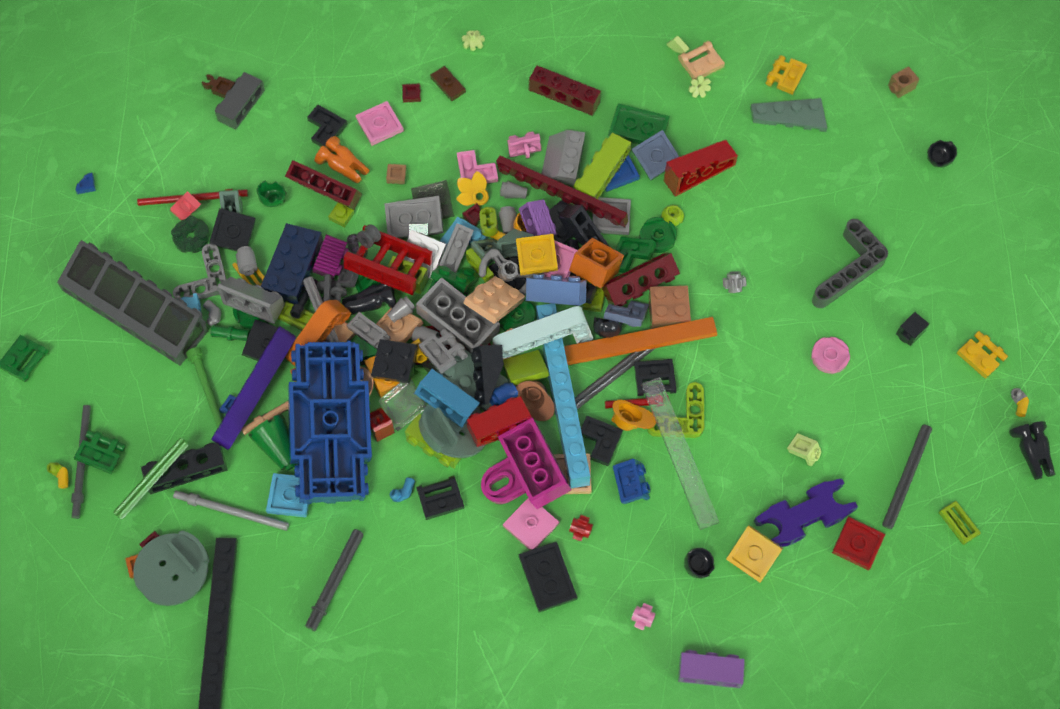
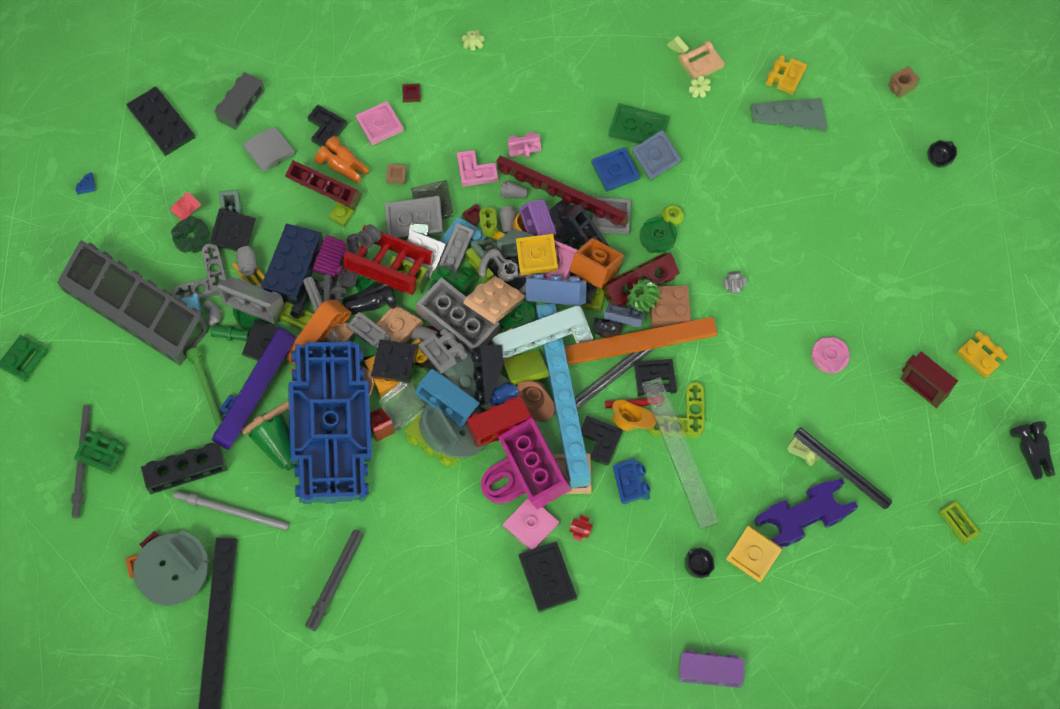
(60, 472): arm -> none
(151, 478): bright green axle -> none
(160, 121): none -> black plate
(173, 199): red bar -> none
(218, 87): reddish brown plate -> none
(268, 149): none -> light grey slope
(271, 194): green hair -> none
(282, 497): medium azure plate -> none
(401, 309): light grey cone -> none
(403, 493): dark azure arm -> none
(441, 503): black plate -> none
(448, 83): reddish brown plate -> none
(470, 188): yellow plate -> none
(564, 90): dark red brick -> none
(564, 156): light grey slope -> none
(603, 166): lime brick -> none
(634, 248): green plate -> none
(643, 616): bright pink gear -> none
(644, 295): none -> bright green gear
(698, 166): red wedge -> none
(843, 468): none -> black axle
(854, 269): dark grey beam -> none
(858, 543): red tile -> none
(907, 477): dark grey axle -> none
(912, 329): black brick -> none
(928, 379): none -> dark red window
(1021, 400): arm -> none

